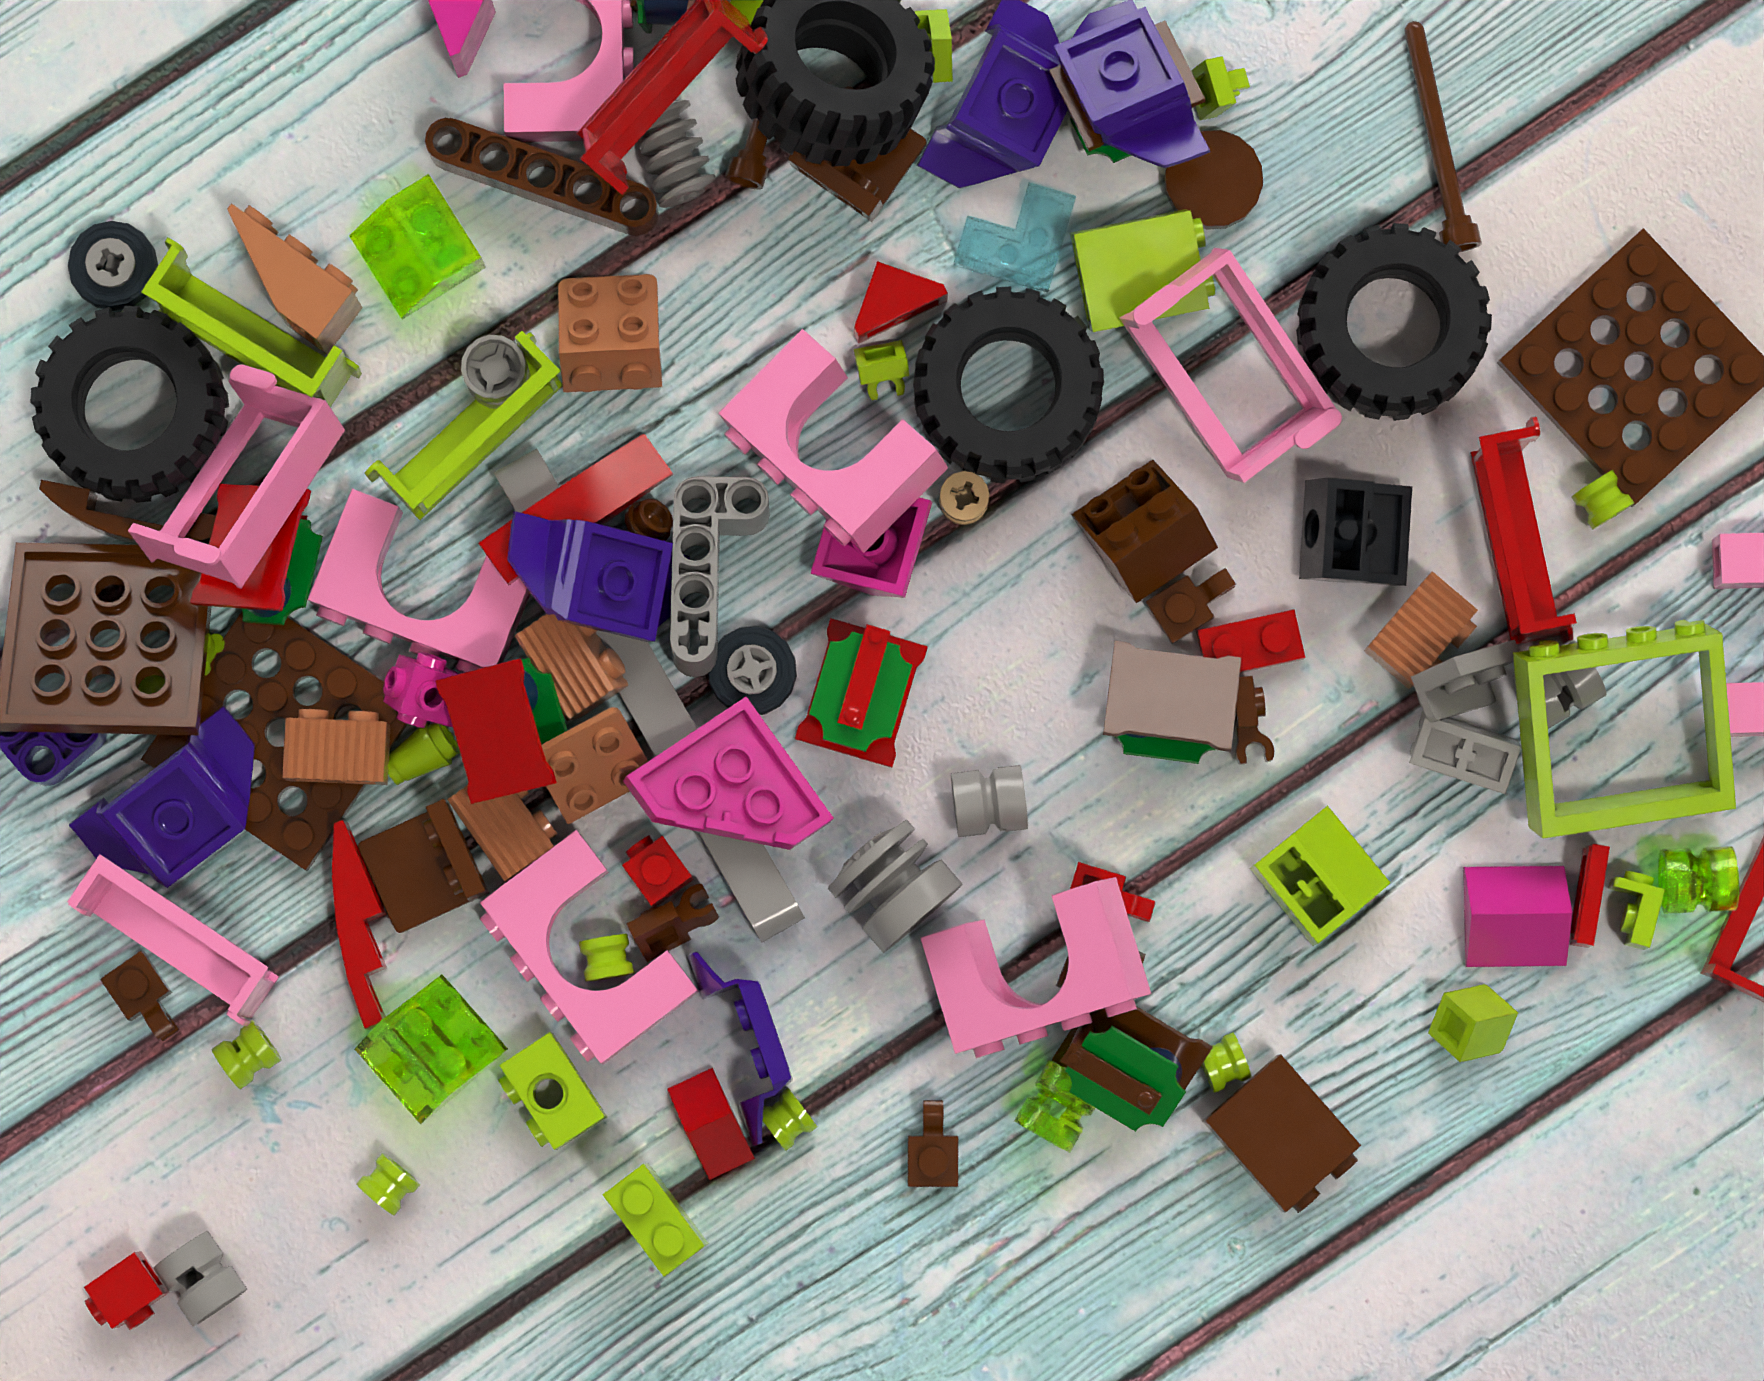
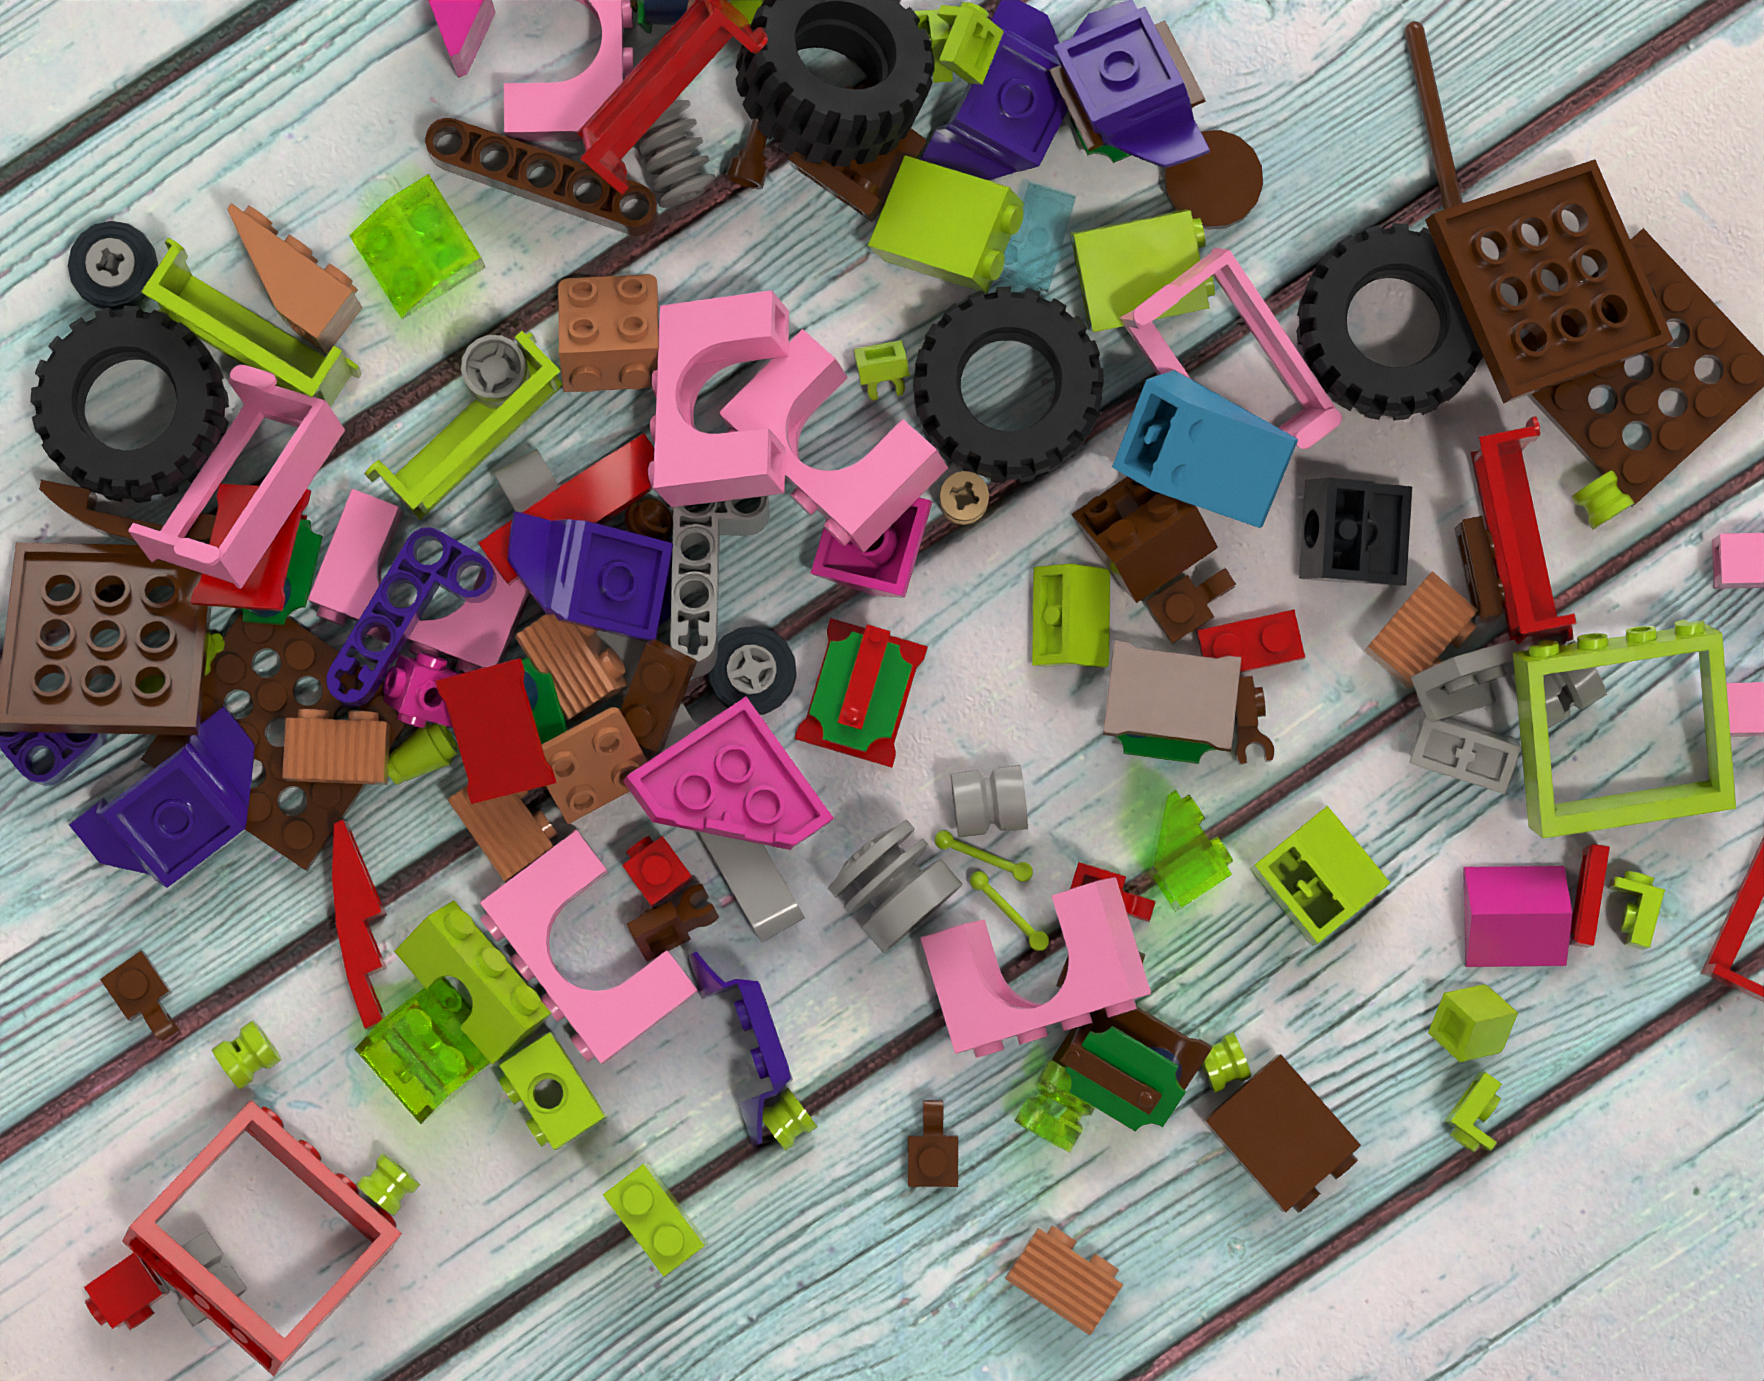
(174, 937): bright pink piece -> none
(208, 1292): none -> window
(403, 620): none -> dark purple beam
(423, 867): reddish brown bracket -> none
(503, 1004): none -> lime arch
(606, 957): lime wheel -> none
(656, 693): none -> reddish brown plate
(693, 346): none -> bright pink arch
(710, 1123): red slope -> none
(894, 299): red slope -> none
(947, 224): none -> lime brick
(970, 41): none -> lime bracket
(1021, 872): none -> lime hinge
(1037, 939): none -> lime hinge
(1065, 1280): none -> nougat brick
(1071, 616): none -> lime panel
(1183, 856): none -> clear neon green slope
(1204, 449): none -> dark azure slope
(1218, 86): lime tile -> none
(1475, 1103): none -> lime bracket
(1476, 555): none -> reddish brown plate
(1498, 324): none -> reddish brown piece
(1698, 879): clear neon green wheel -> none

